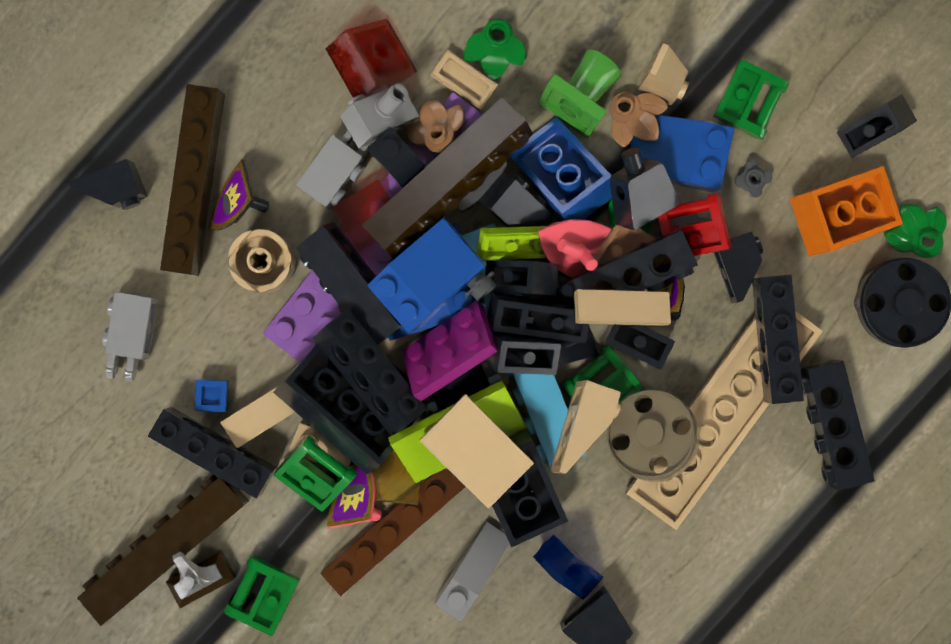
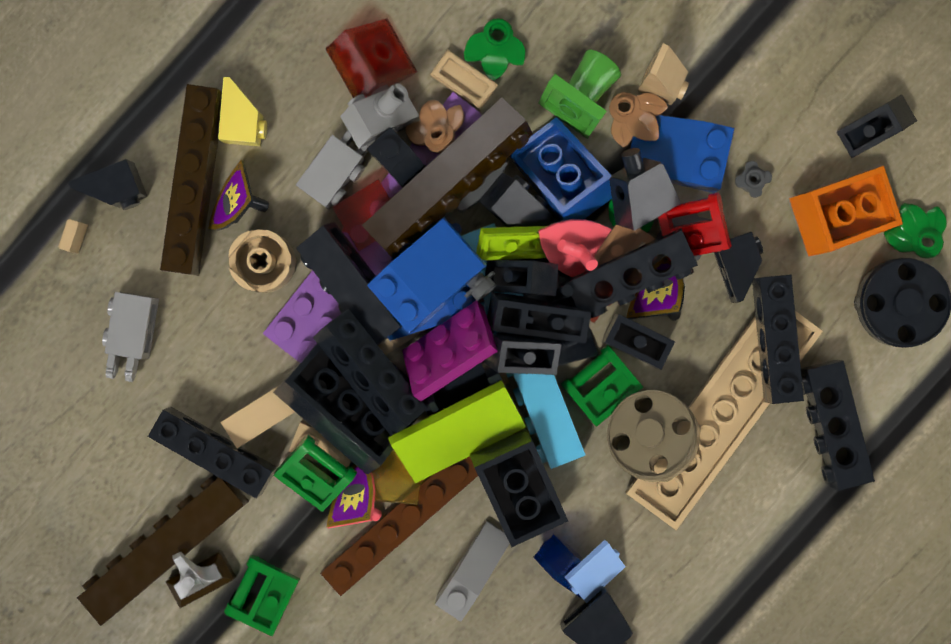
(73, 236): none -> tan tile
(212, 395): blue plate -> none
(239, 118): none -> light yellow slope
(476, 451): tan tile -> none
(587, 418): tan slope -> none
(595, 571): none -> light blue piece
(622, 307): tan tile -> none
(742, 94): green plate -> none

